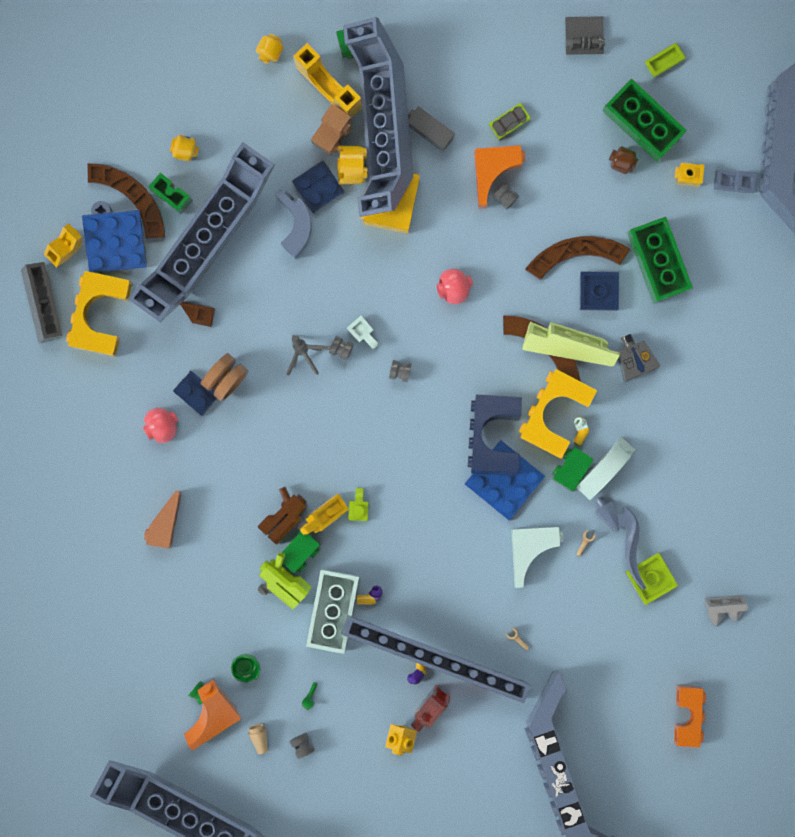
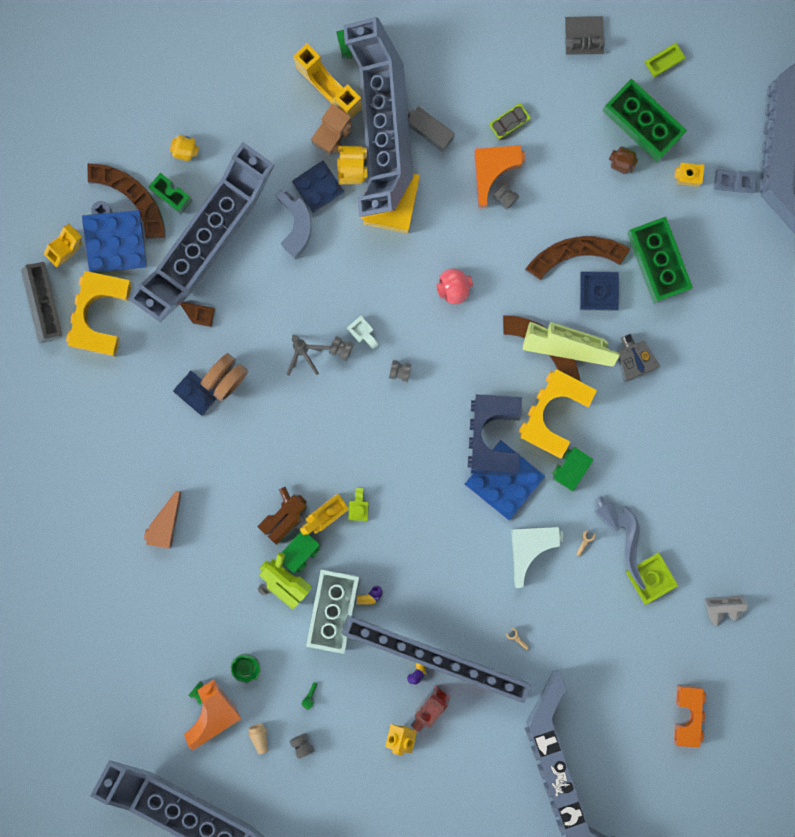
(160, 425): coral plant -> none
(269, 48): yellow head -> none
(582, 430): arm -> none
(606, 468): light aqua arch -> none

